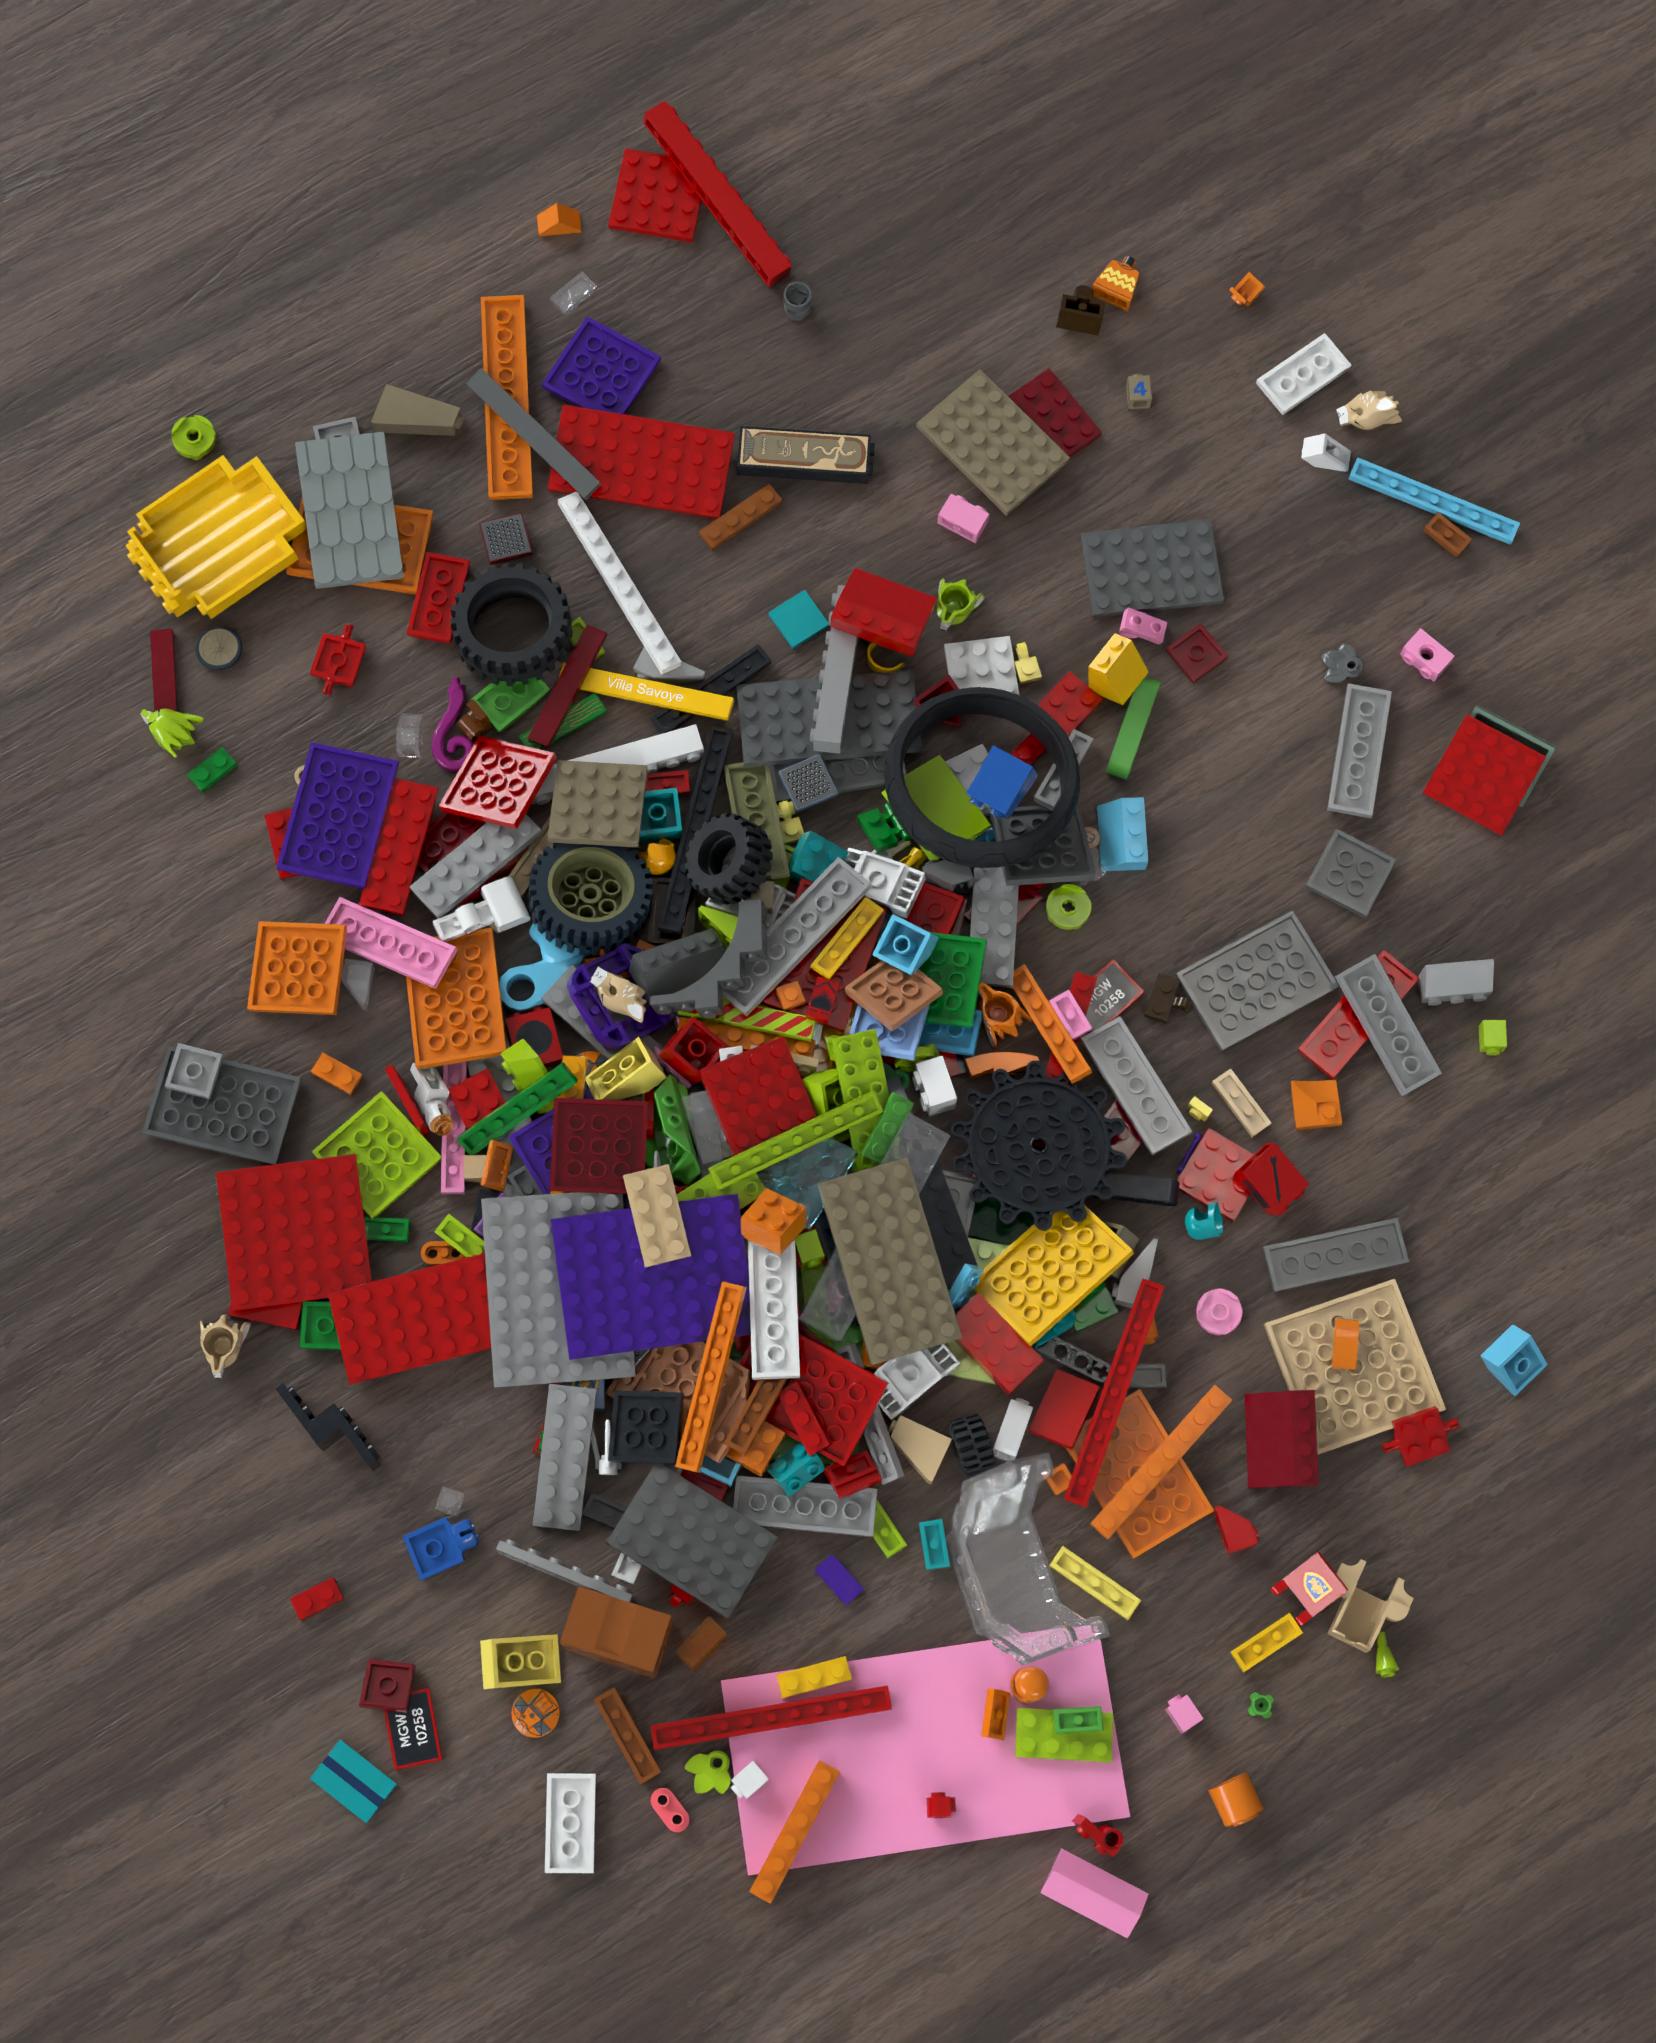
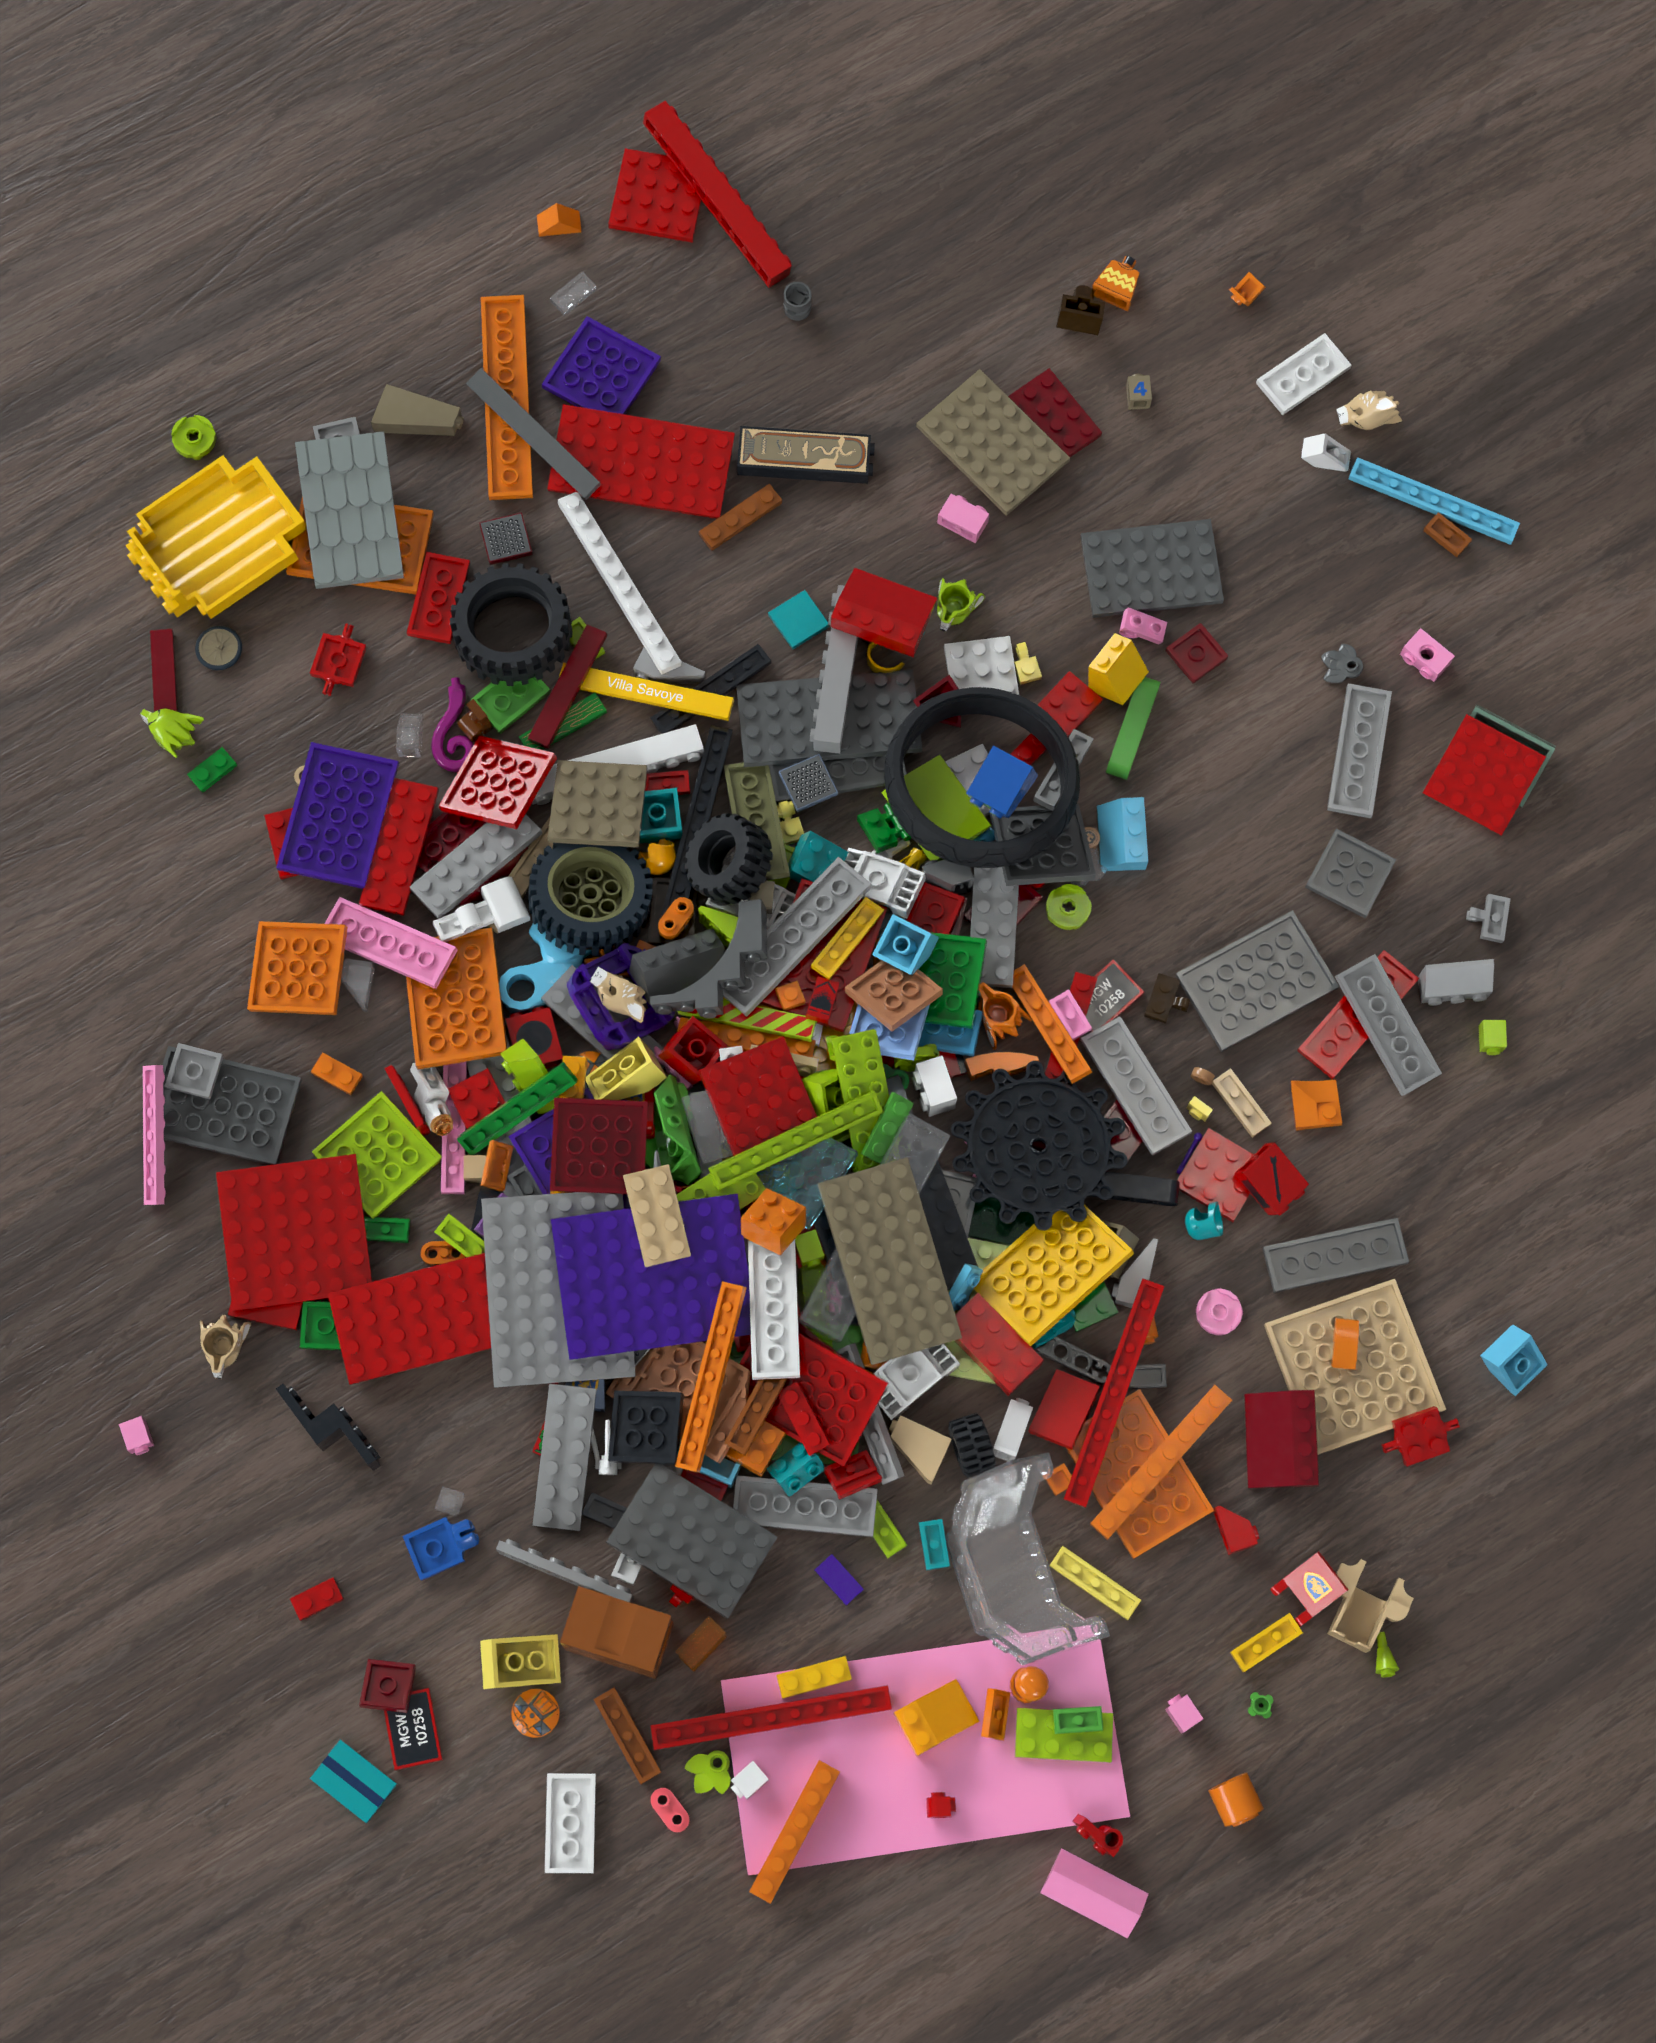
(136, 1435): none -> bright pink brick
(153, 1135): none -> bright pink plate
(677, 917): none -> orange plate
(936, 1717): none -> light orange slope
(1202, 1076): none -> medium nougat tile
(1493, 917): none -> light grey plate

